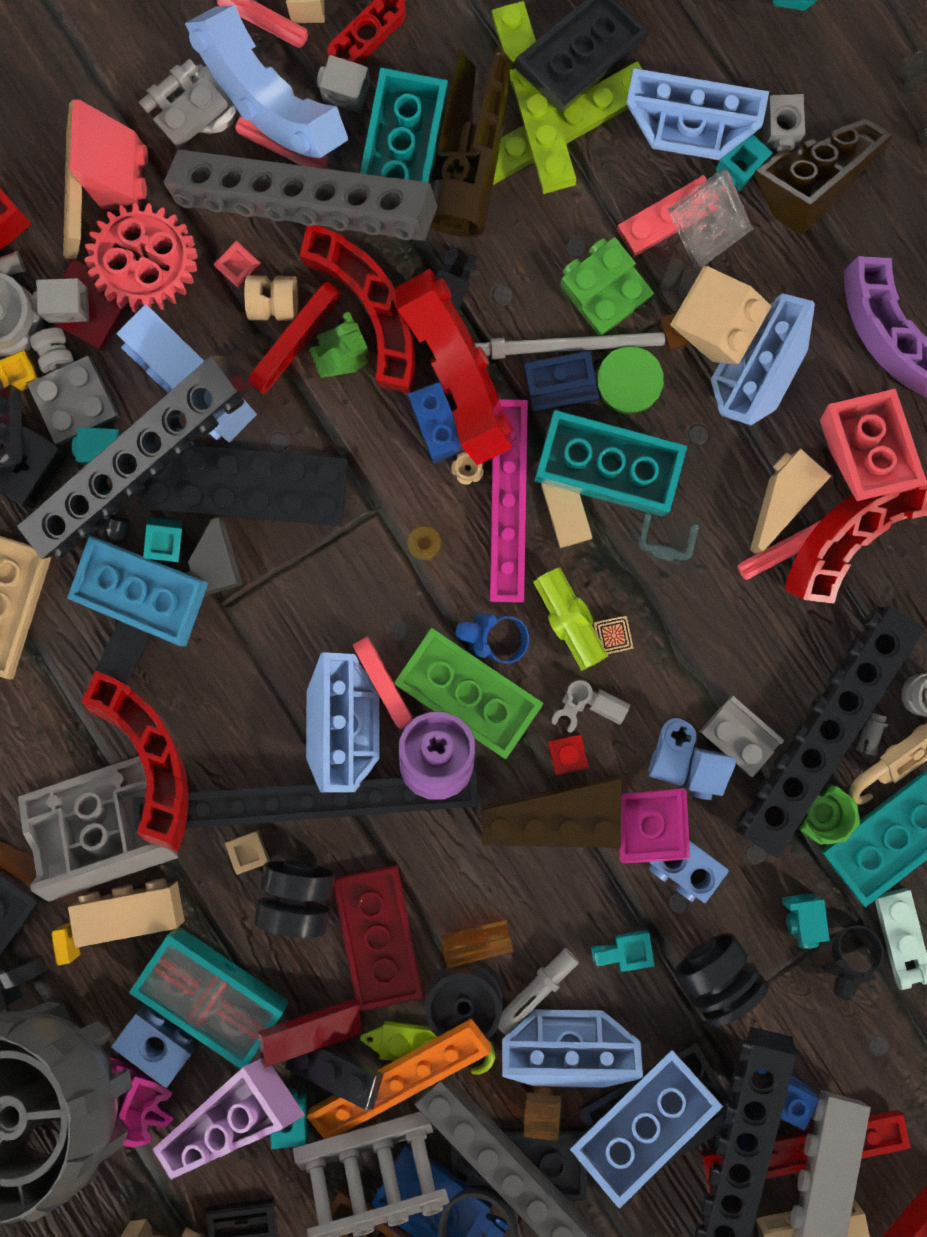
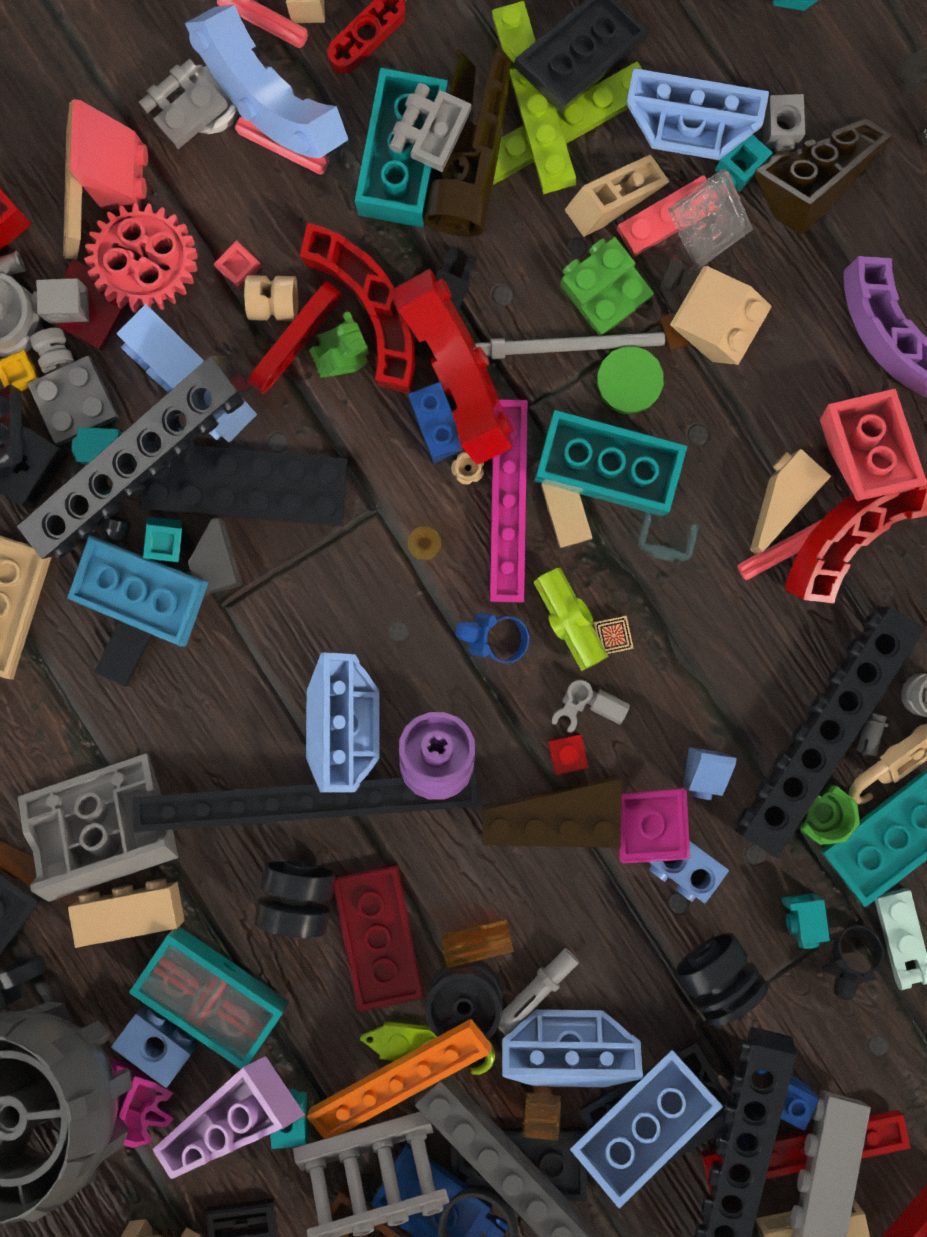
(64, 944): yellow tile -> none
(166, 779): red brick -> none
(247, 852): tan plate -> none
(302, 194): dark grey brick -> none
(309, 1033): dark red tile -> none
(339, 1075): black plate -> none
(344, 83): light grey brick -> none
(383, 682): coral beam -> none
(440, 130): none -> light grey plate
(467, 688): bright green plate -> none
(561, 382): dark blue plate -> none
(615, 194): none -> tan slope
(630, 951): teal plate -> none
(672, 759): medium blue piece -> none
(741, 735): light grey plate -> none
(768, 366): light blue wedge -> none

